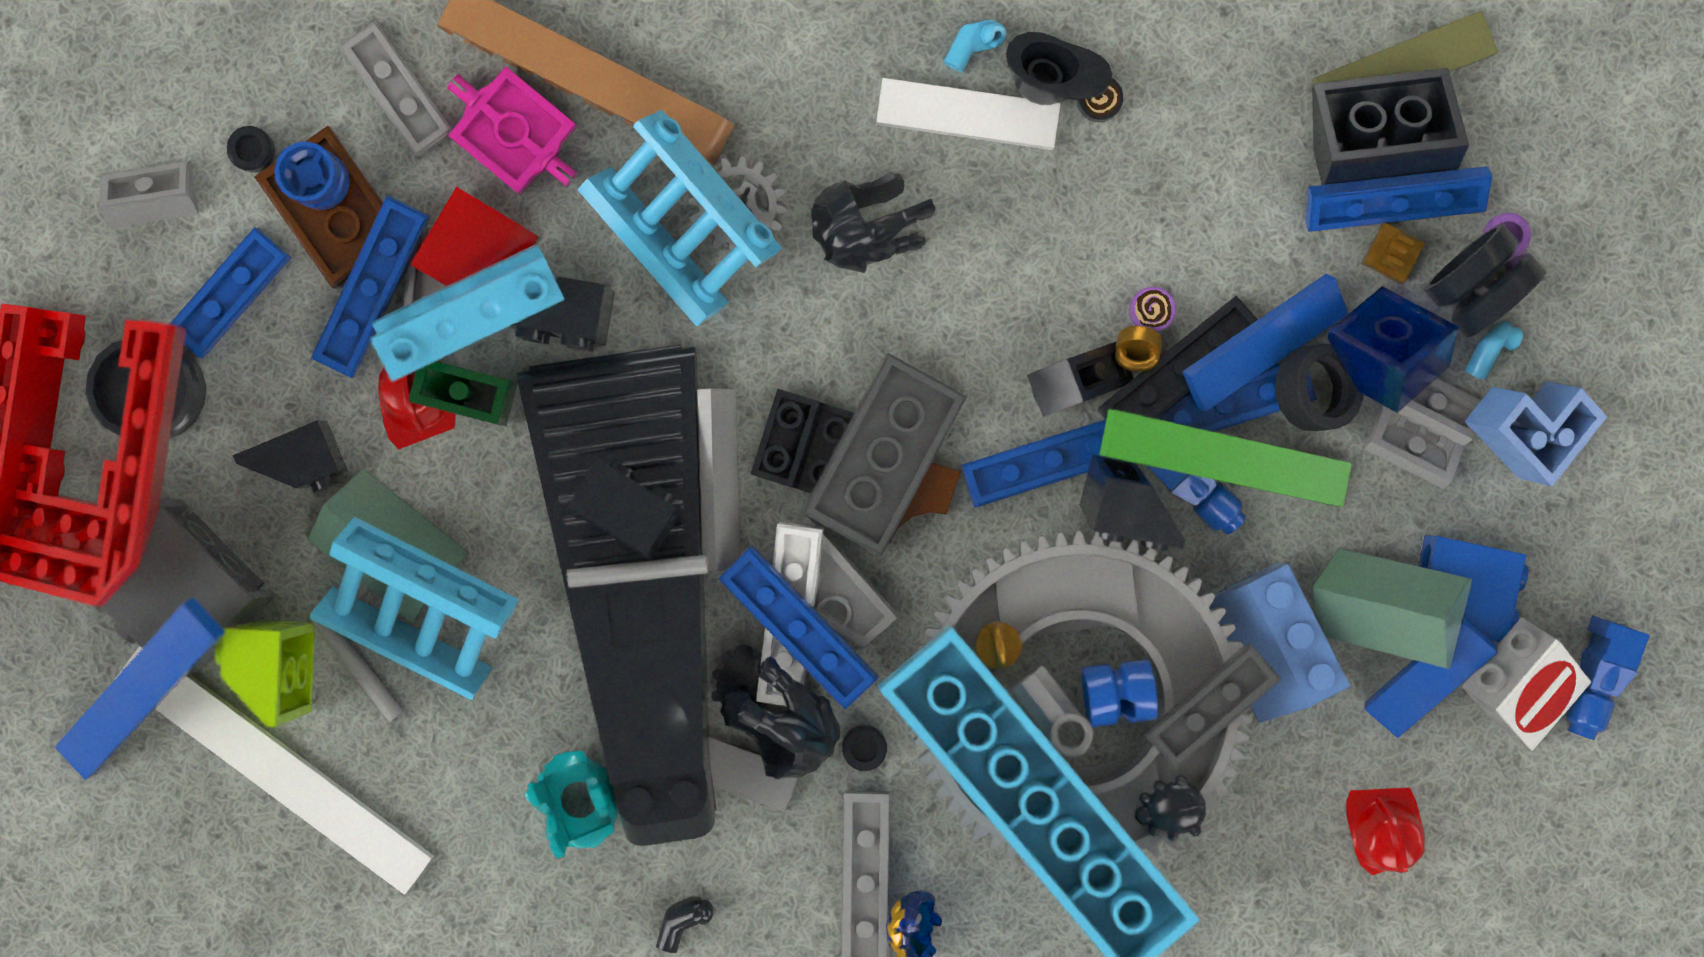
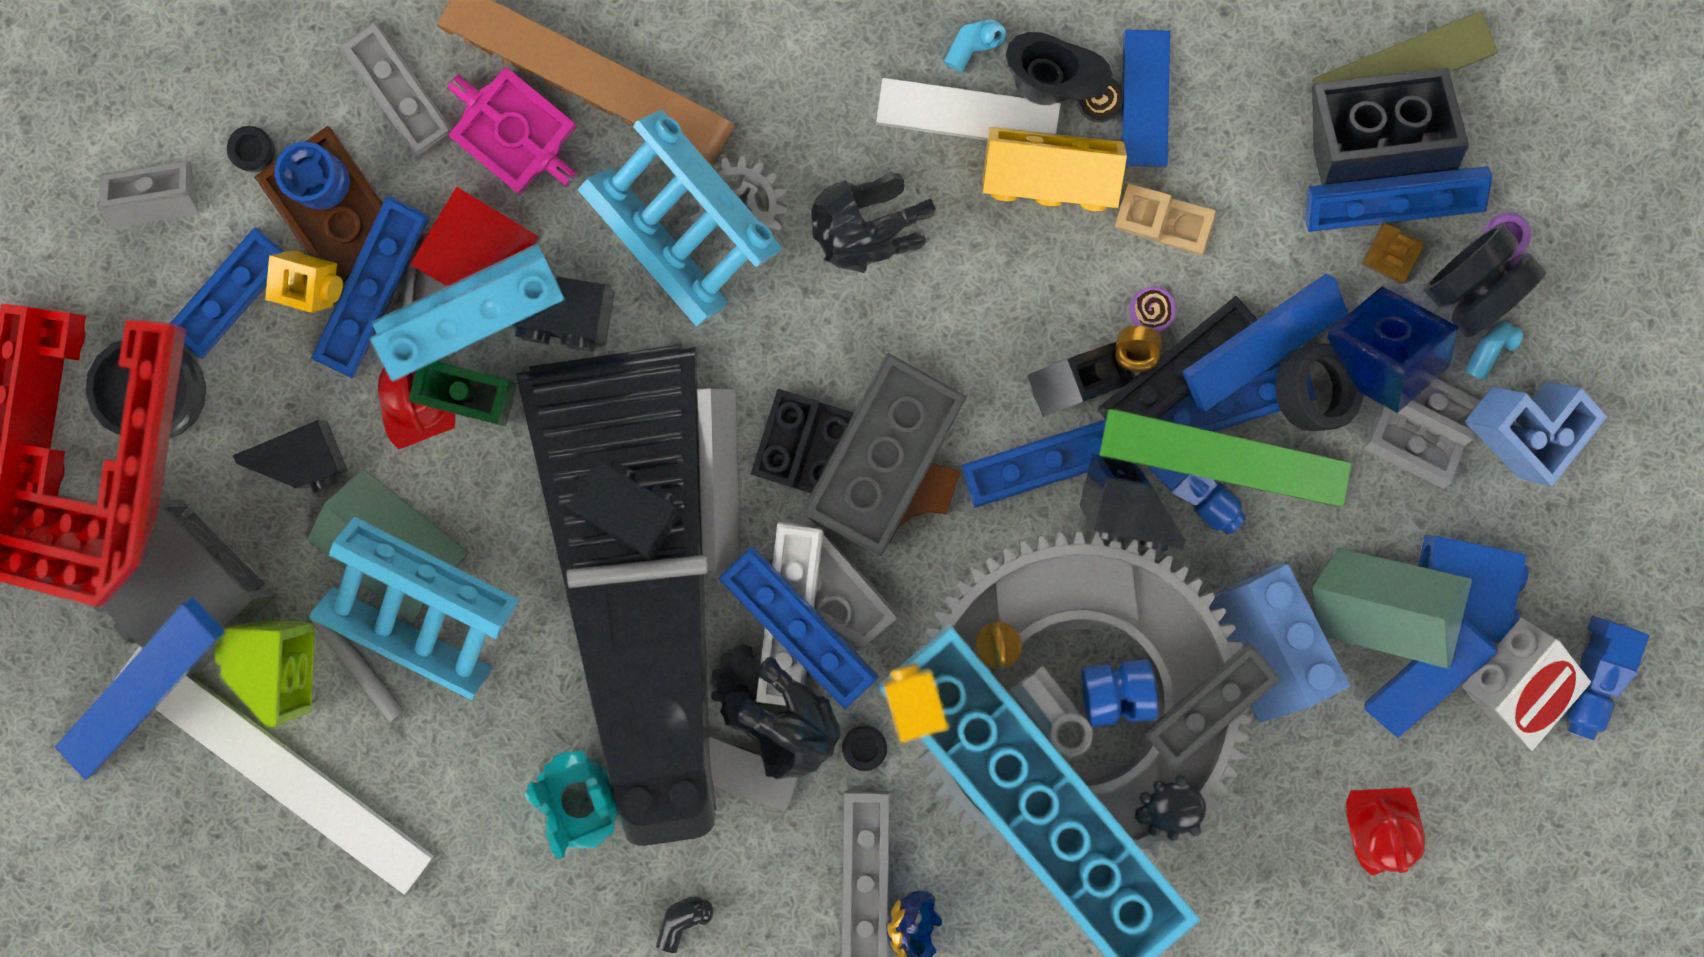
(302, 281): none -> yellow brick
(914, 702): none -> yellow brick
(1053, 168): none -> yellow brick
(1146, 97): none -> blue tile
(1165, 220): none -> tan slope

